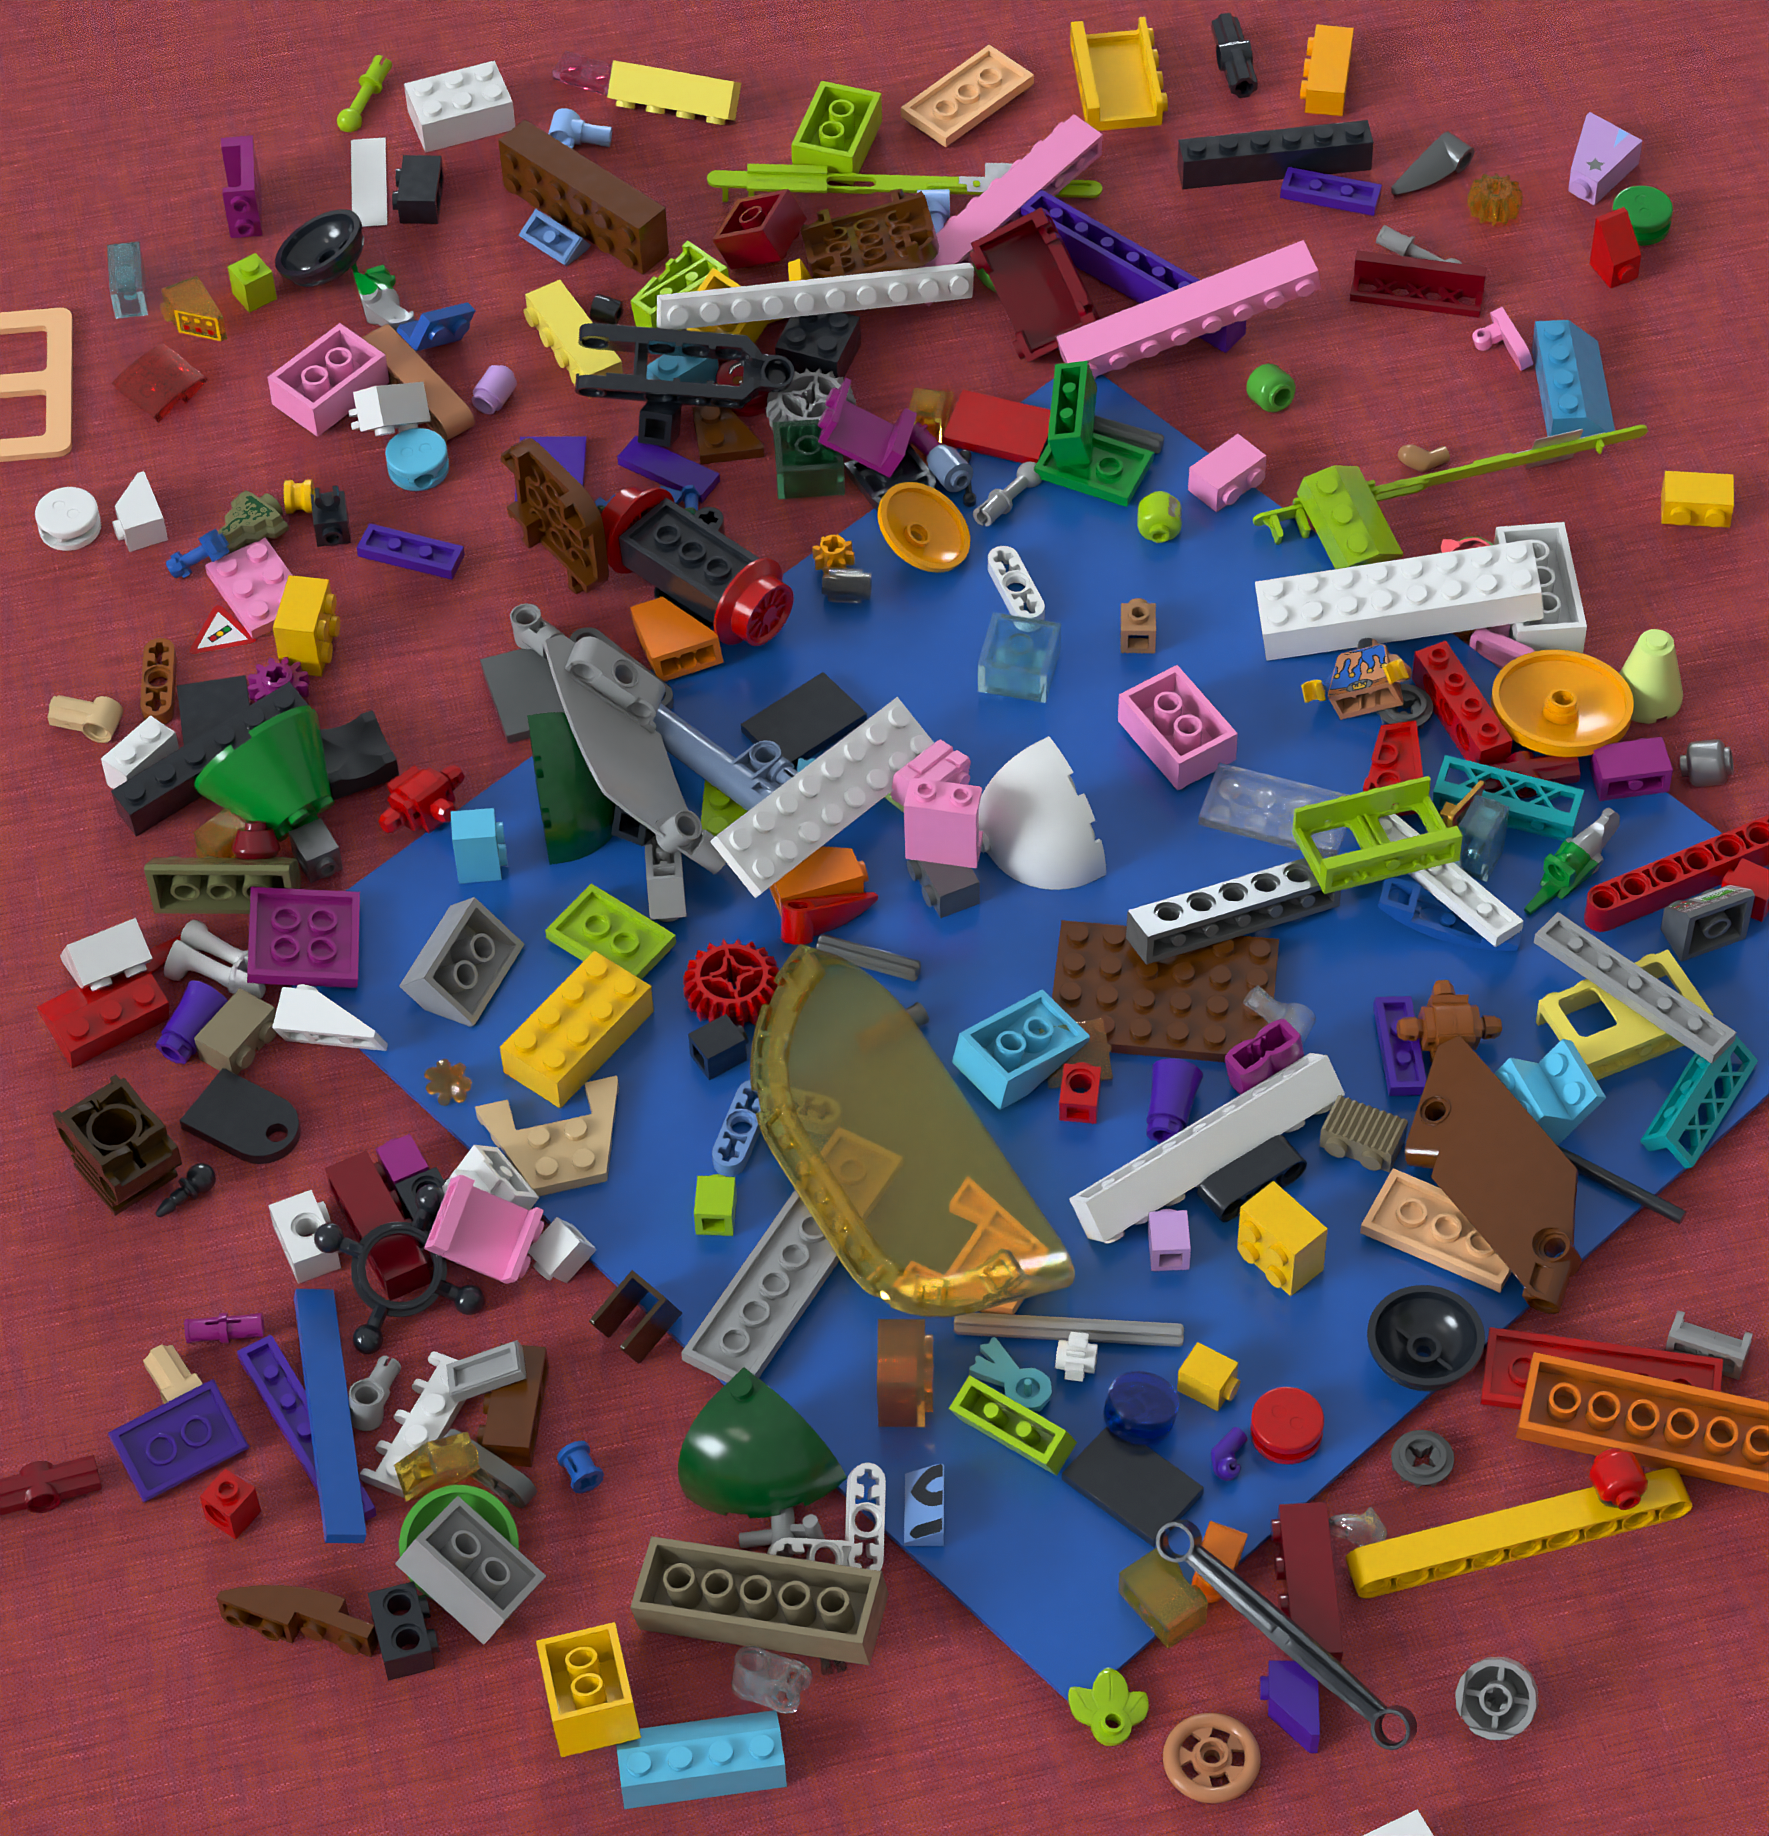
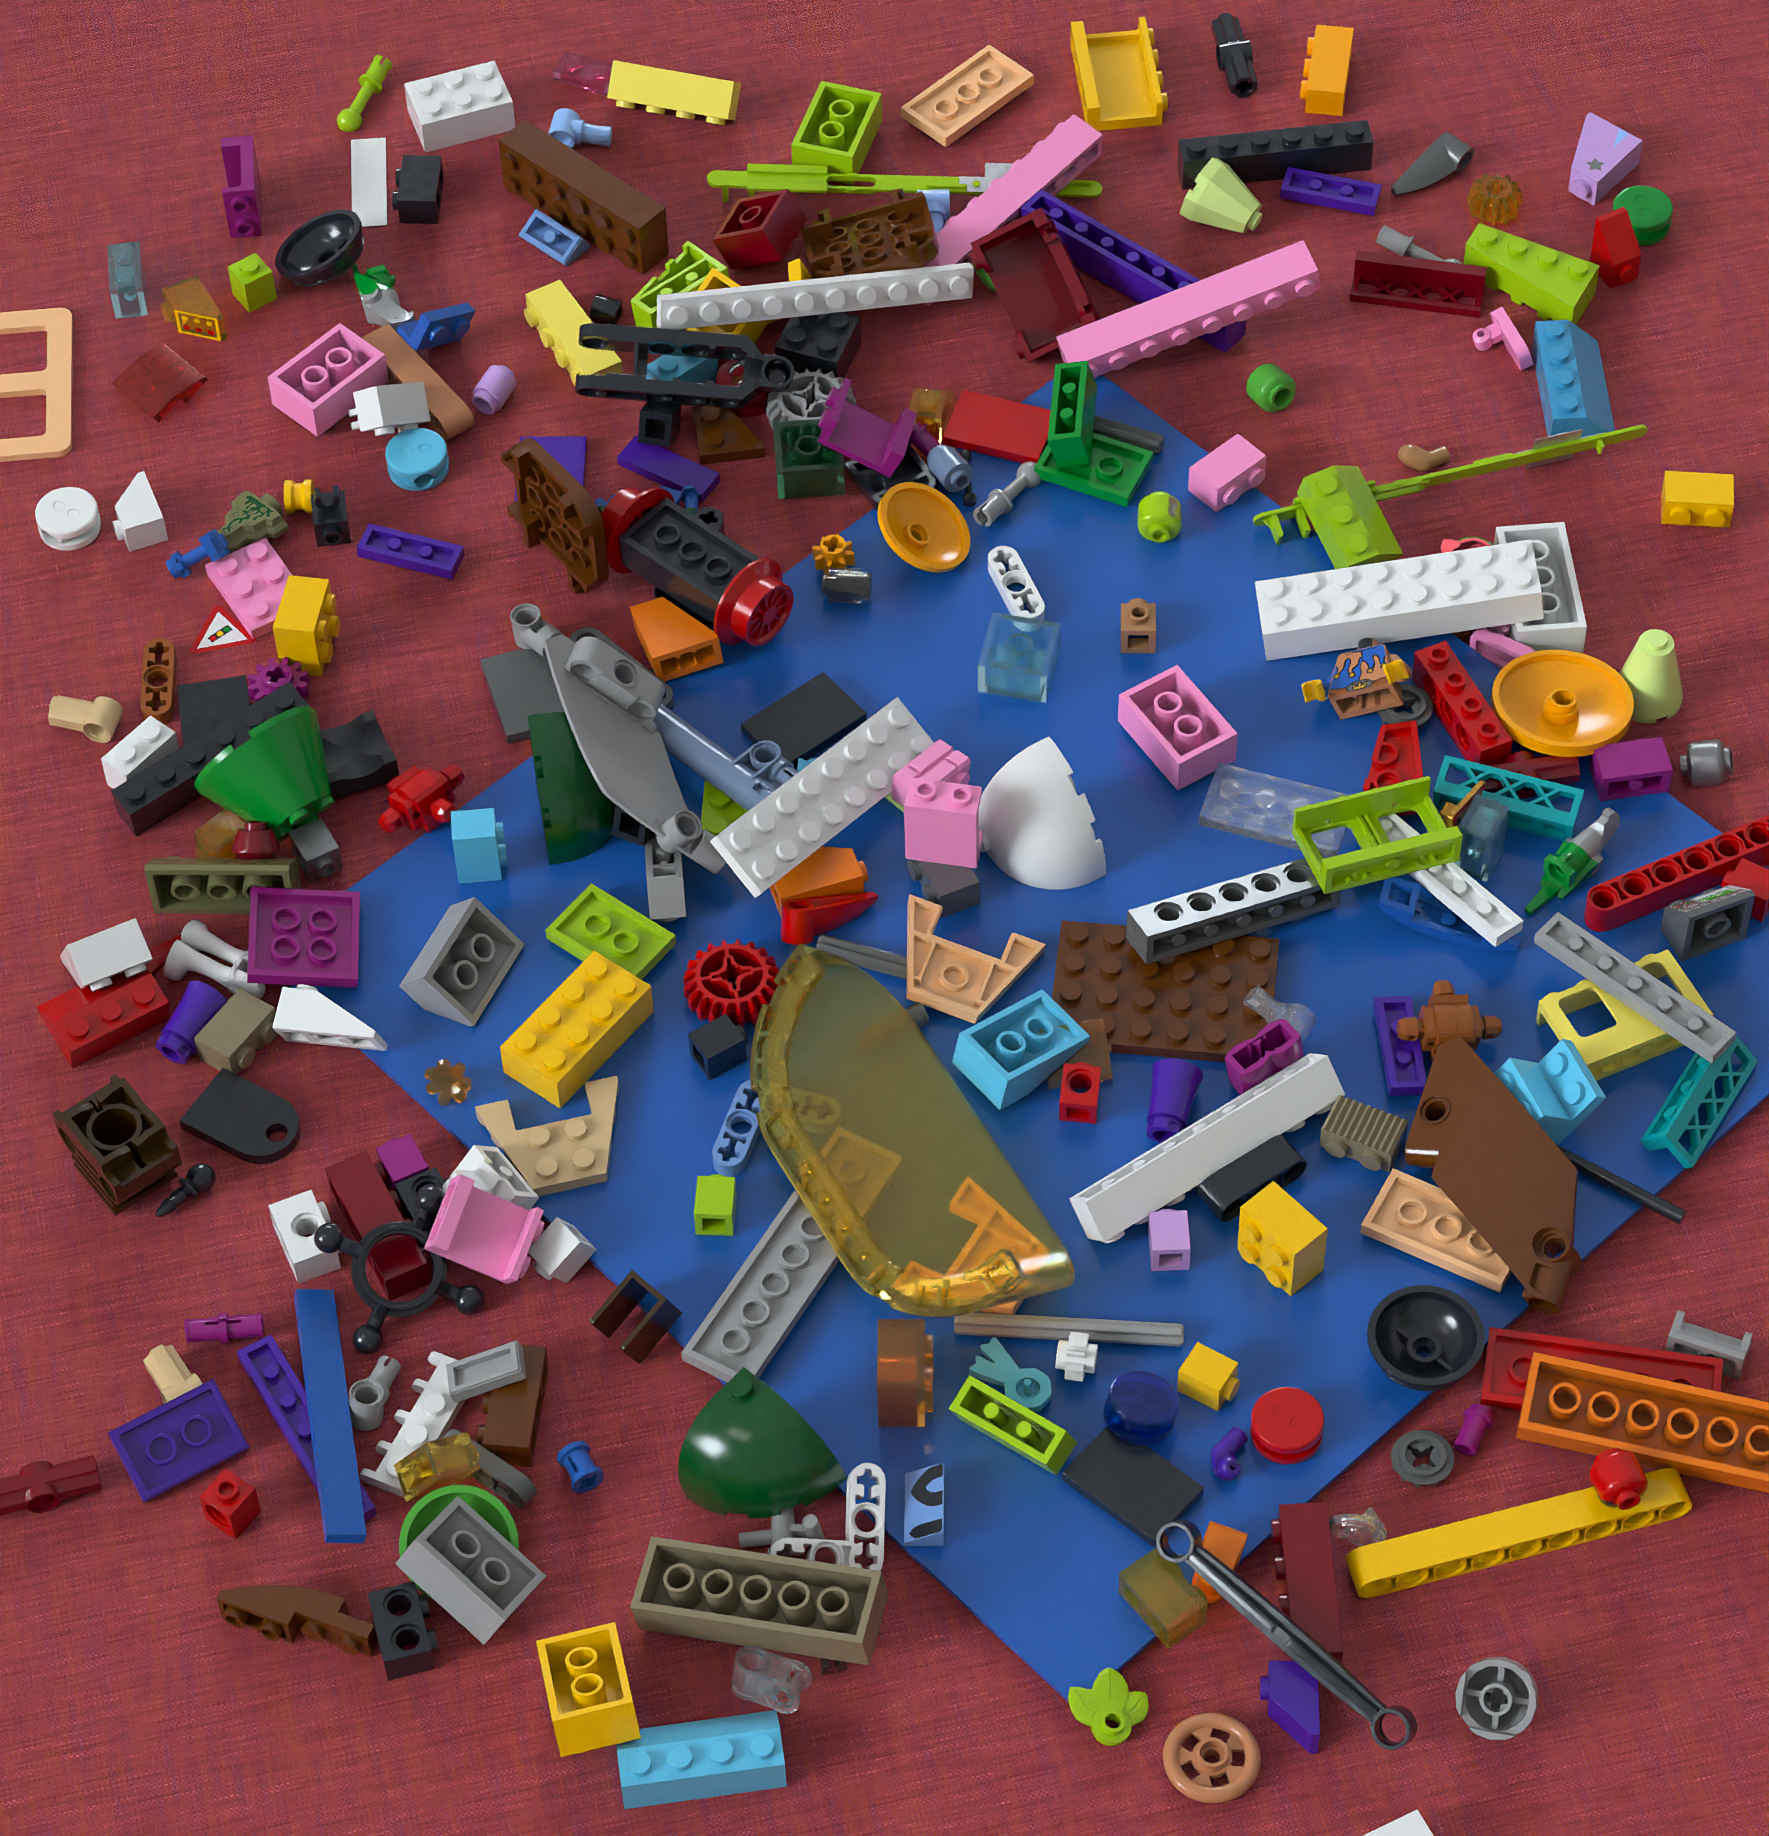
(955, 976): none -> light nougat wing
(1221, 200): none -> yellowish green cone
(1476, 1421): none -> magenta pin
(1533, 274): none -> lime wedge

